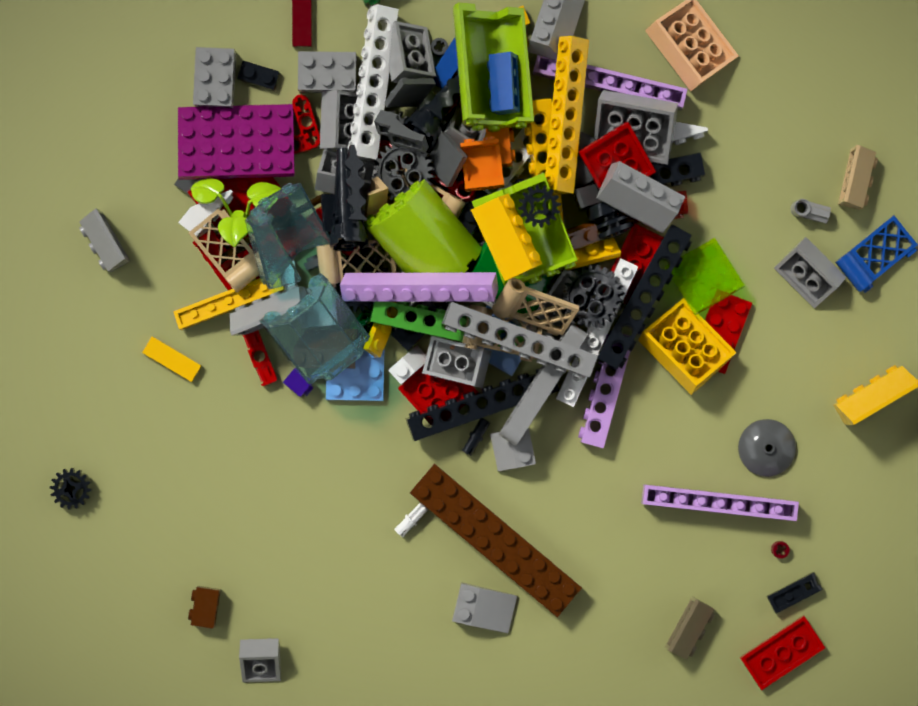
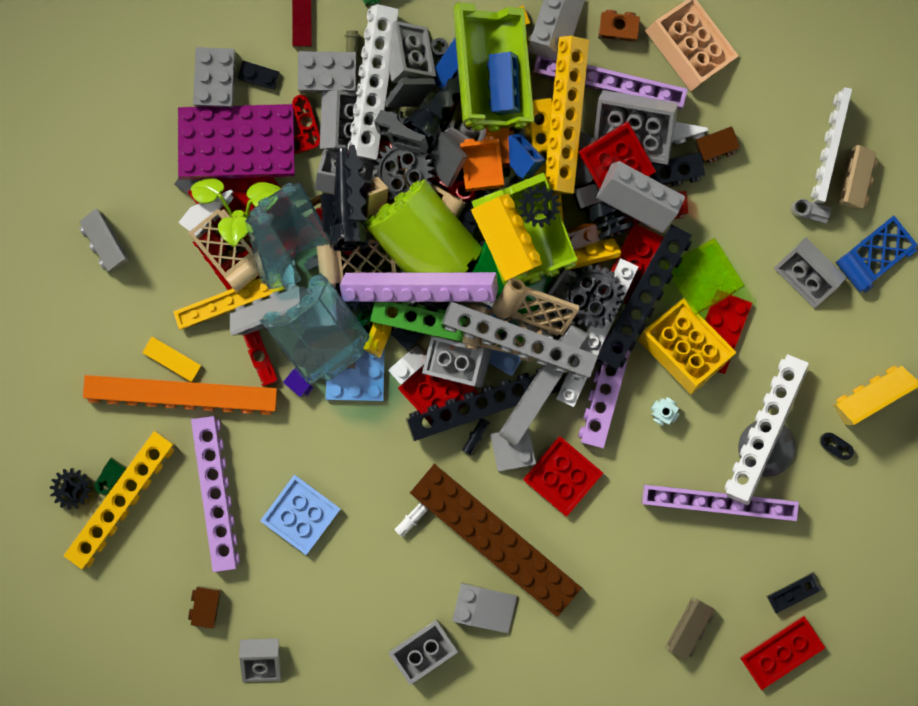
(75, 552): none -> yellow brick
(111, 473): none -> dark green piece
(180, 393): none -> orange brick
(218, 561): none -> lavender brick
(300, 514): none -> light blue plate
(351, 41): none -> olive pin
(423, 651): none -> light grey brick
(523, 156): none -> blue slope
(563, 476): none -> red plate
(608, 30): none -> dark orange brick
(657, 409): none -> light aqua brick
(717, 144): none -> reddish brown brick
(744, 493): none -> white brick
(774, 548): dark red bush -> none
(832, 141): none -> white plate
(833, 449): none -> black beam

